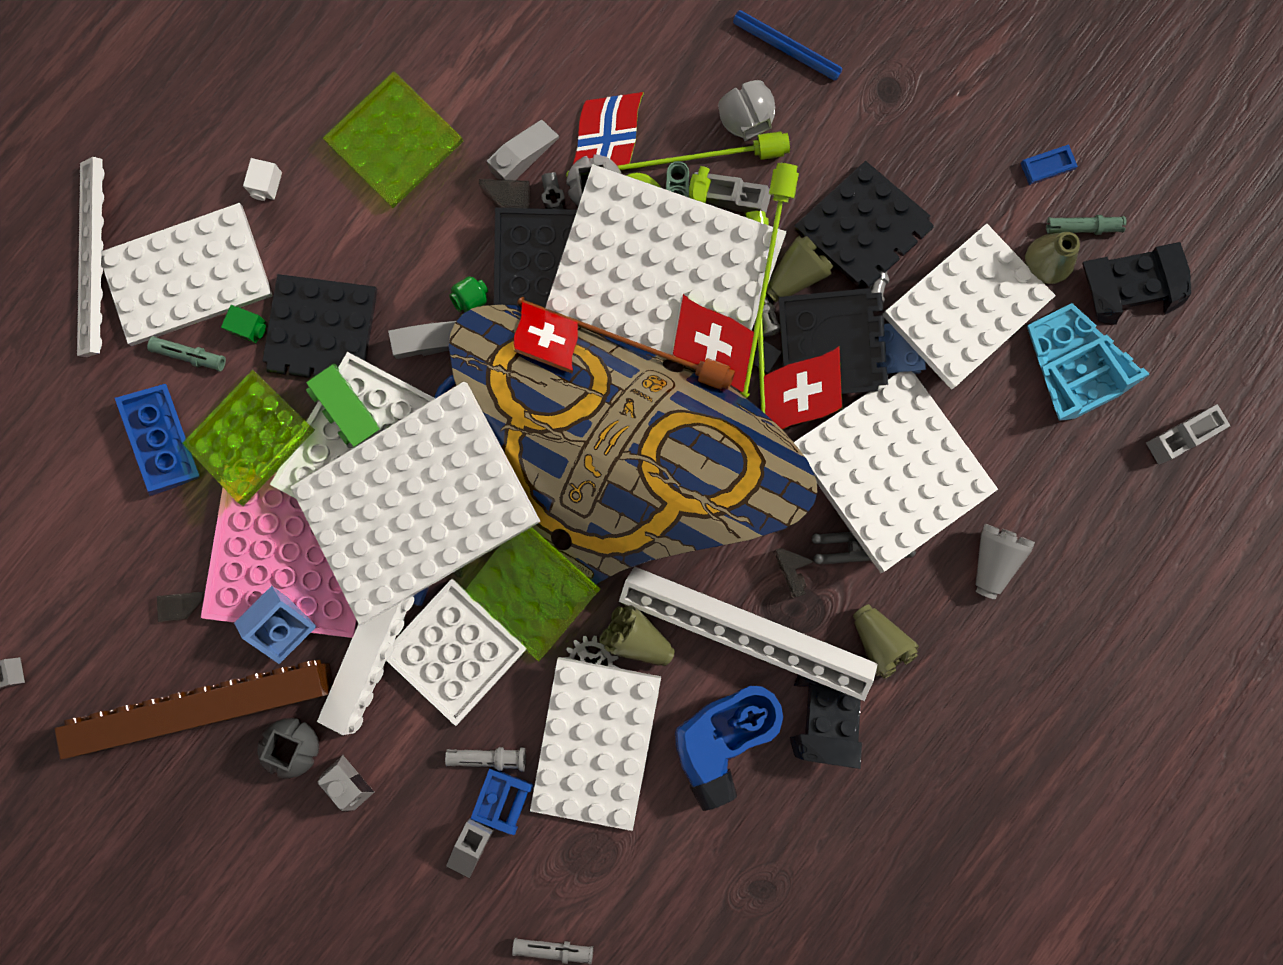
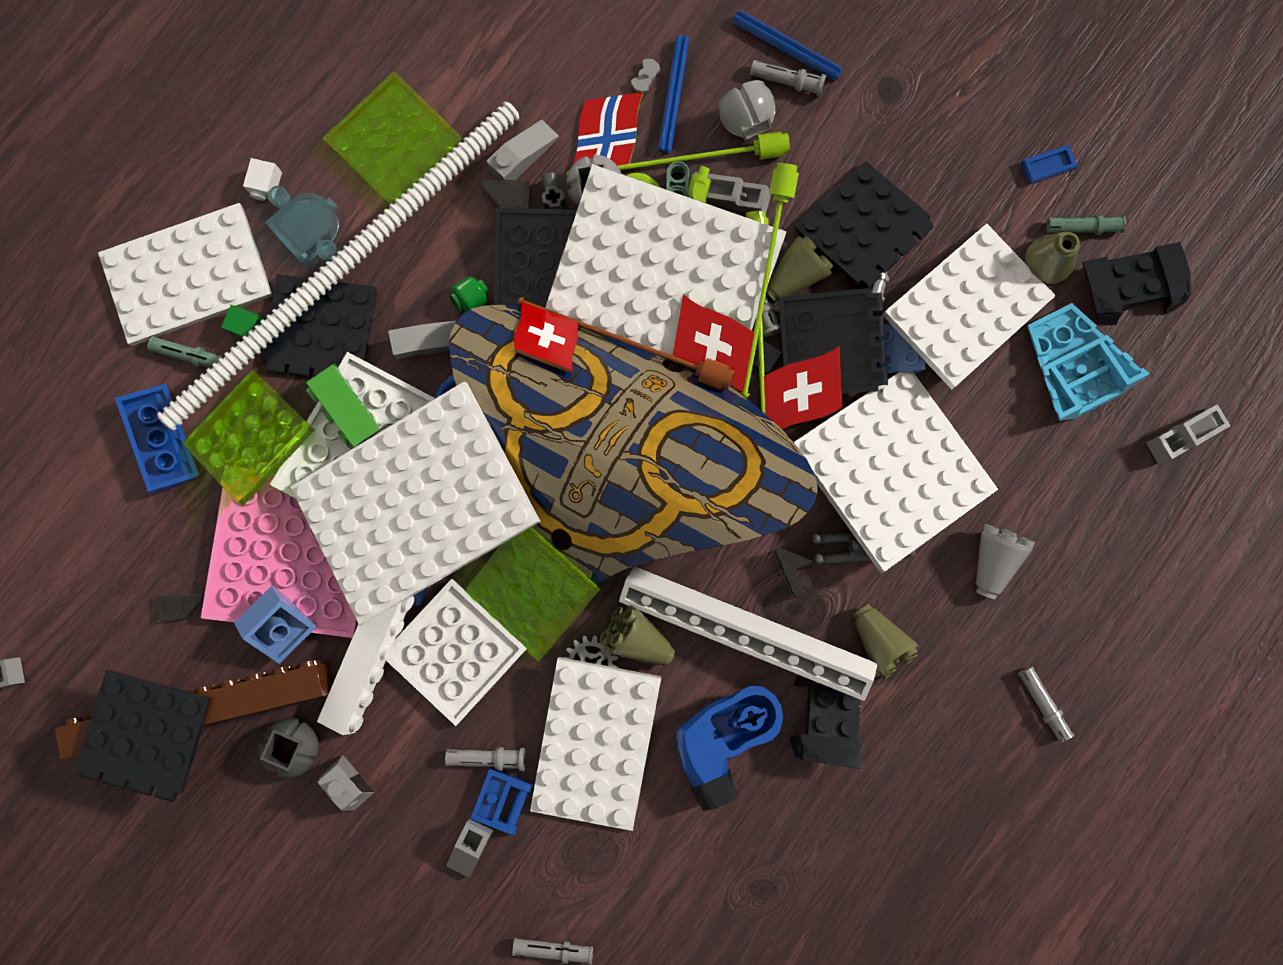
(90, 264): white plate -> none
(143, 735): none -> black hinge
(304, 224): none -> clear light blue piece
(338, 266): none -> white piece
(646, 76): none -> light grey piece
(673, 94): none -> blue axle
(799, 80): none -> light grey pin
(1050, 712): none -> light grey pin

